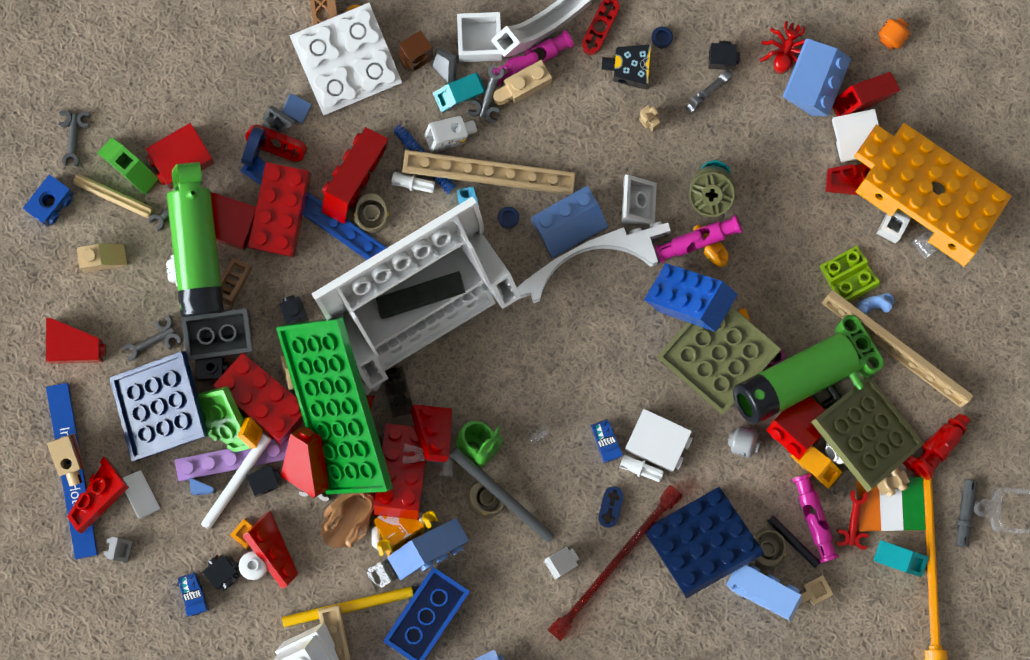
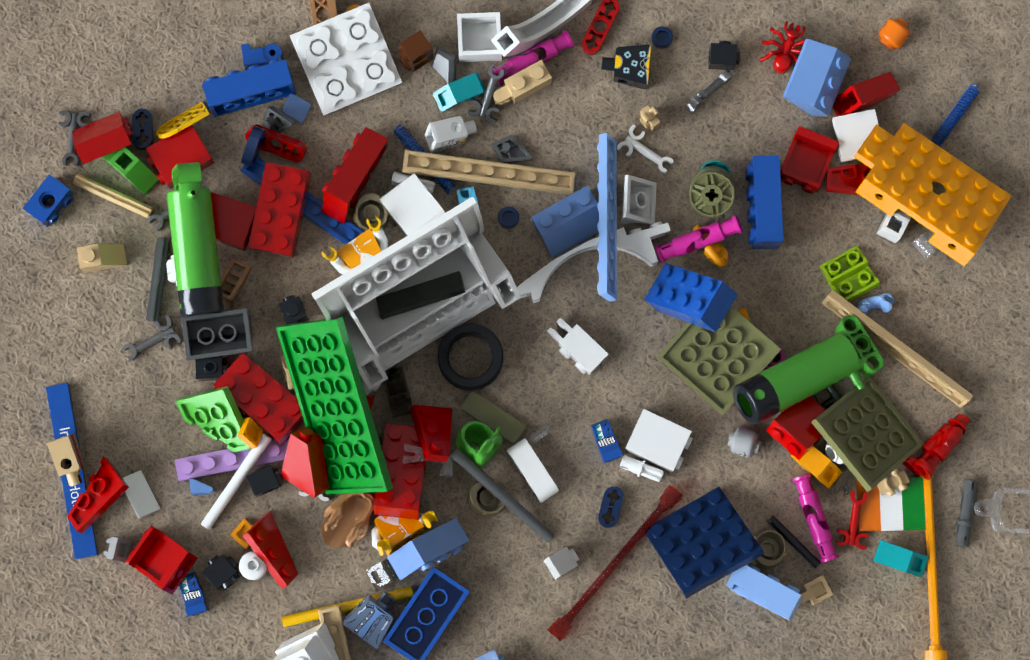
(71, 345): red slope -> none
(102, 137): none -> red brick
(147, 129): none -> dark blue beam
(157, 280): none -> dark grey axle
(158, 406): plate -> none
(161, 132): none -> yellow window
(161, 559): none -> red panel
(248, 87): none -> blue brick
(260, 55): none -> blue leg
(359, 249): none -> torso
(371, 618): none -> sand blue torso
(411, 205): none -> white slope
(476, 331): none -> black tyre
(493, 416): none -> olive tile
(511, 151): none -> dark grey piece
(532, 470): none -> white beam
(579, 347): none -> white hinge
(607, 217): none -> light blue plate
(632, 142): none -> white bar
(765, 202): none -> blue brick
(807, 160): none -> red panel
(956, 117): none -> blue piece

